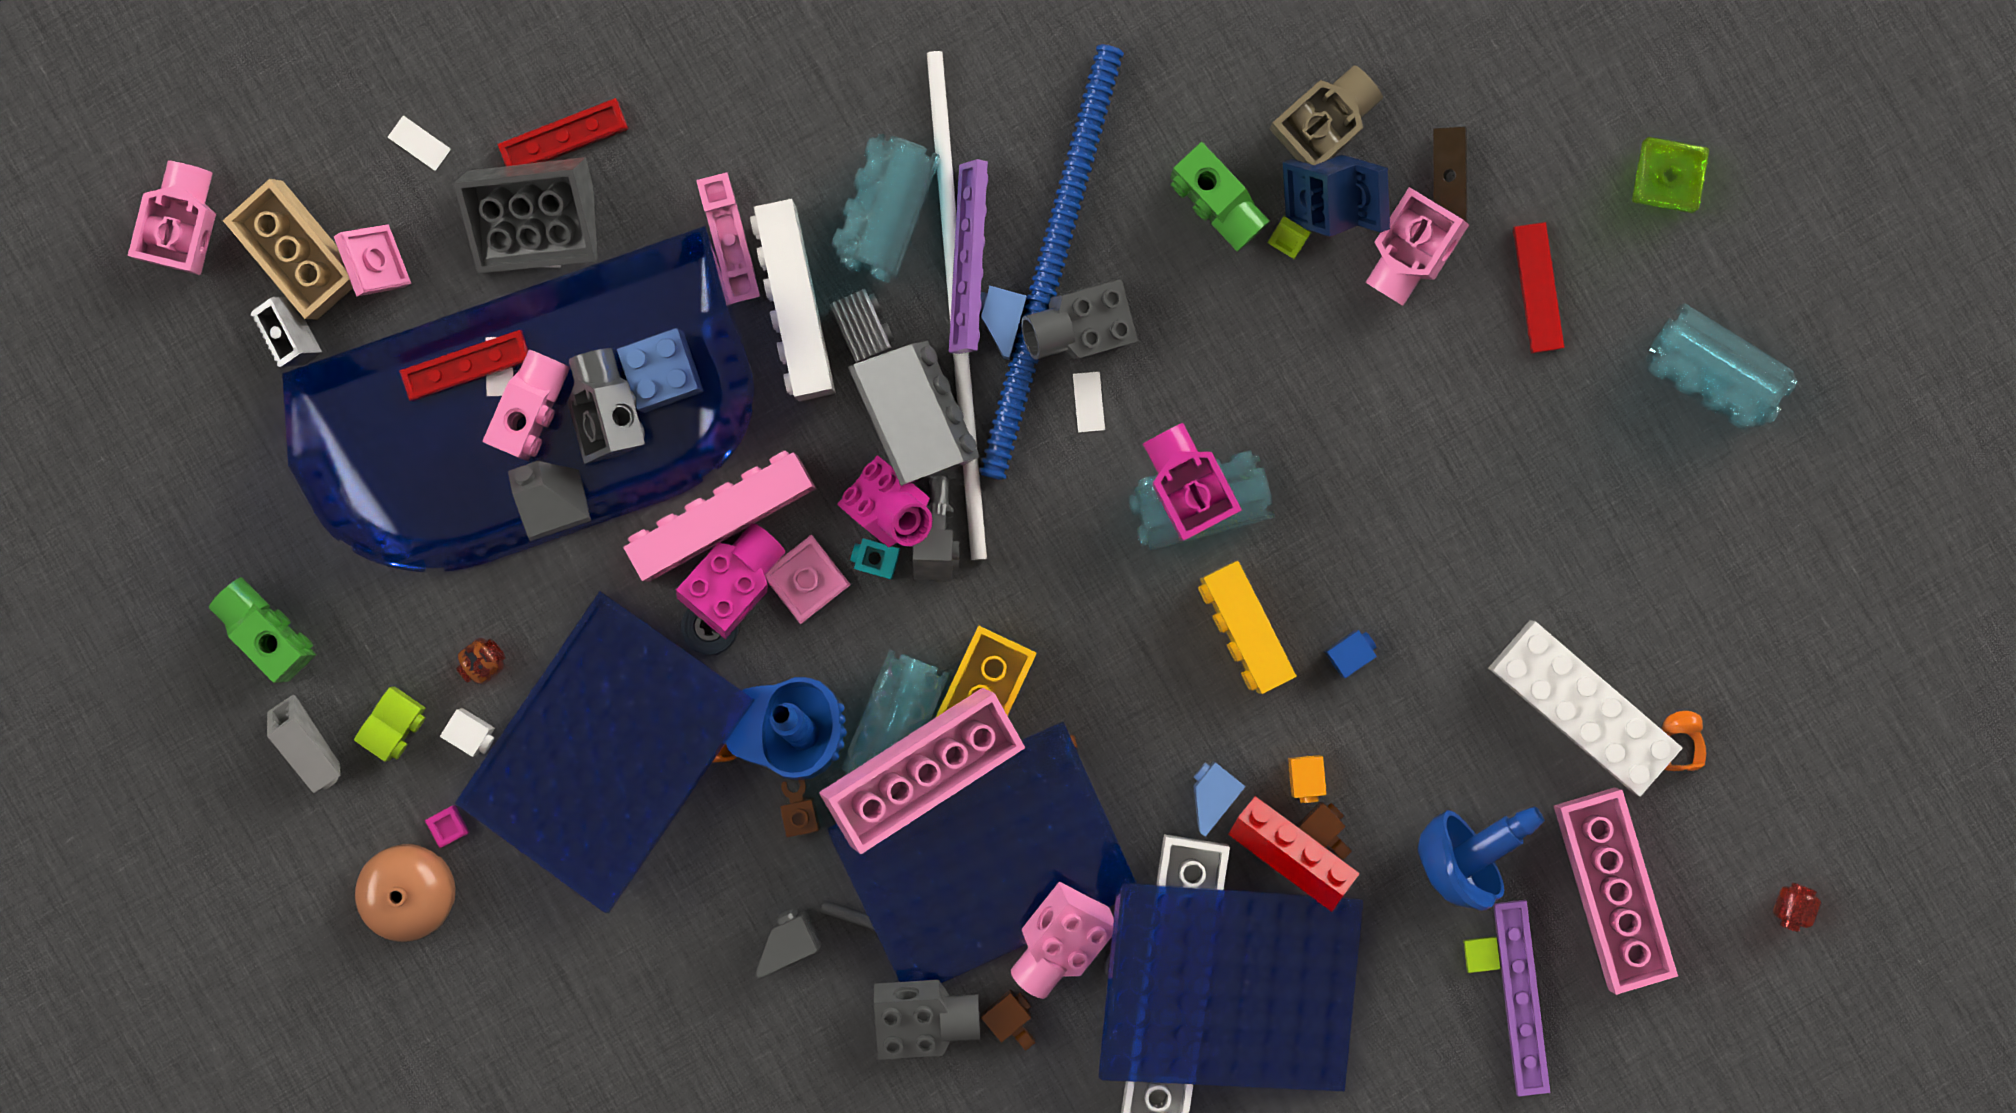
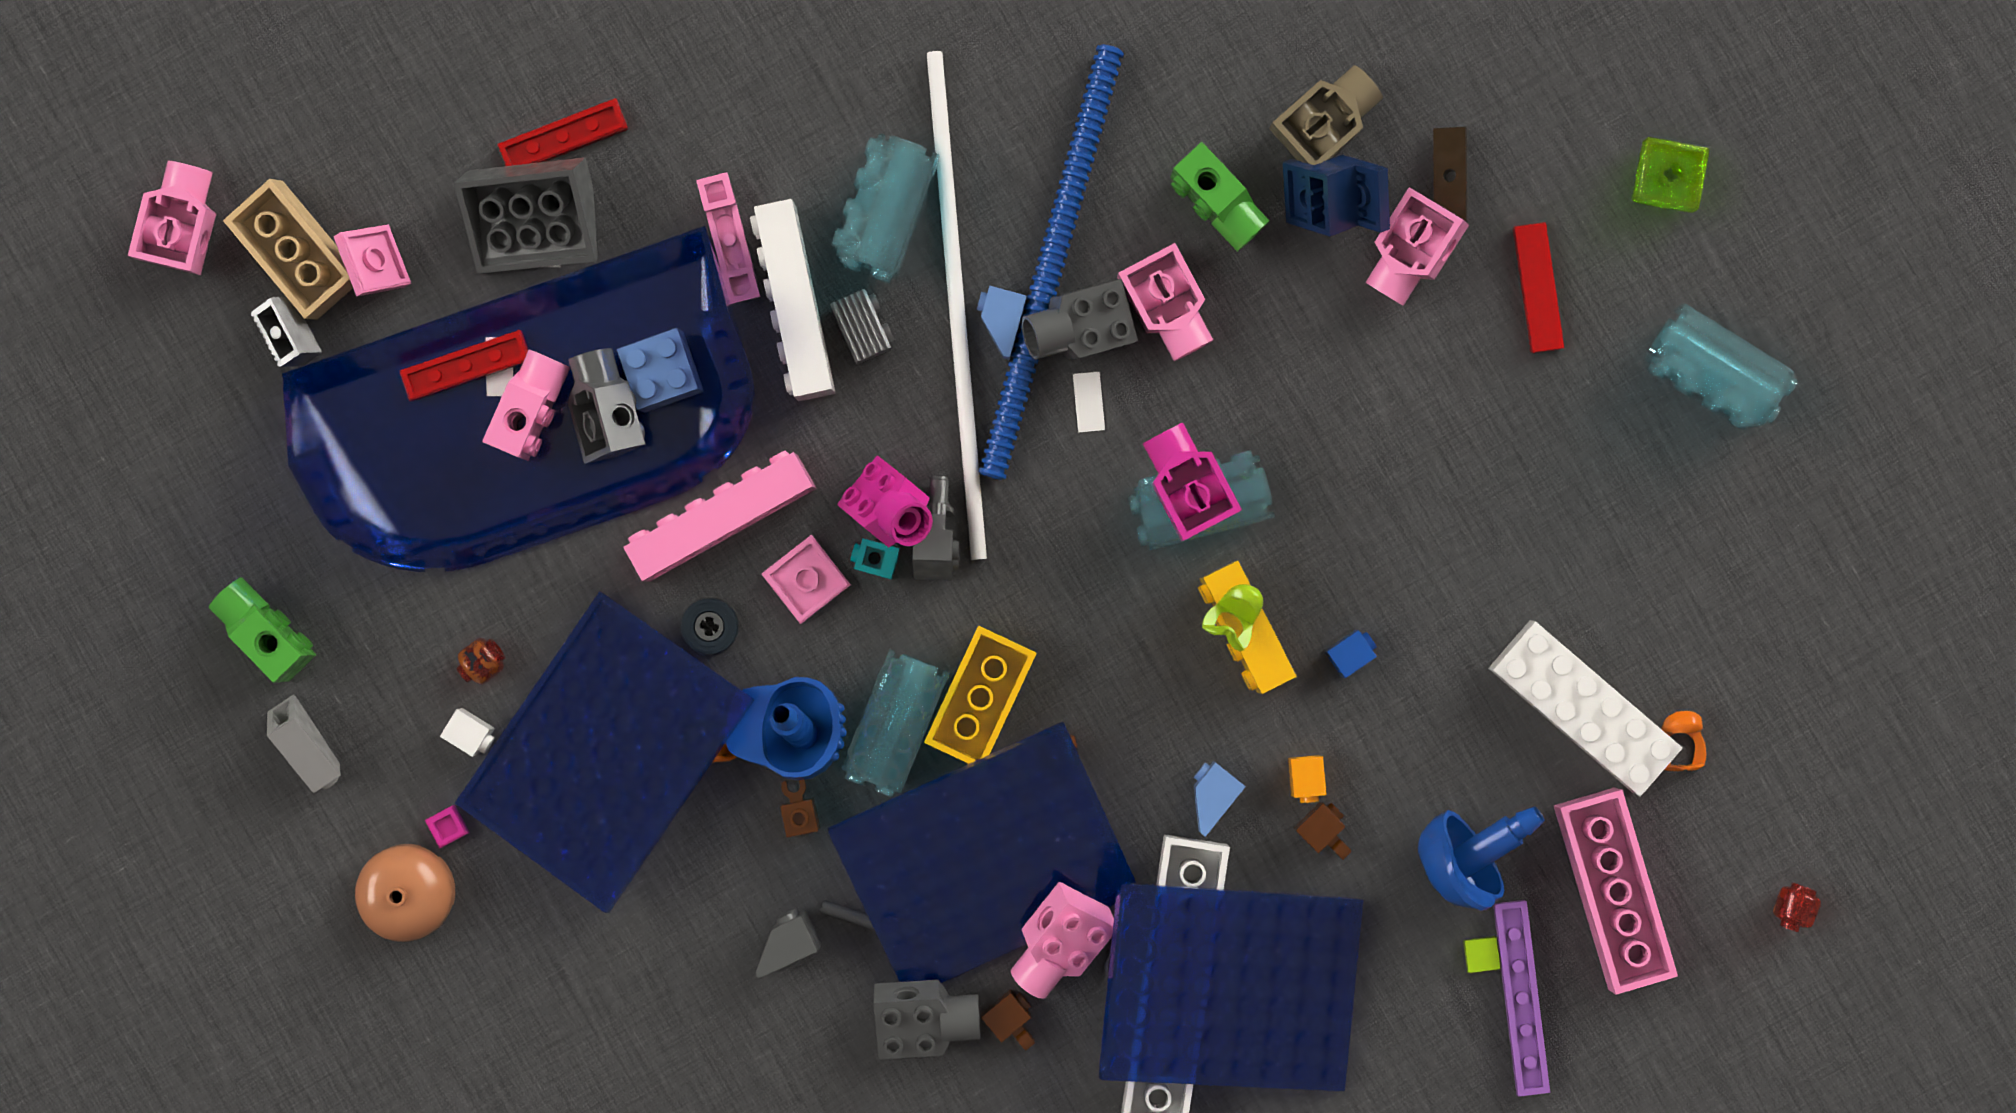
(390, 724): lime brick -> none
(419, 143): white sticker -> none
(548, 498): dark grey slope -> none
(731, 579): dark pink brick -> none
(914, 412): slope -> none
(922, 770): bright pink brick -> none
(968, 257): medium lavender plate -> none
(1167, 301): none -> bright pink brick
(1244, 603): none -> lime piece
(1289, 237): lime tile -> none
(1293, 853): brick -> none

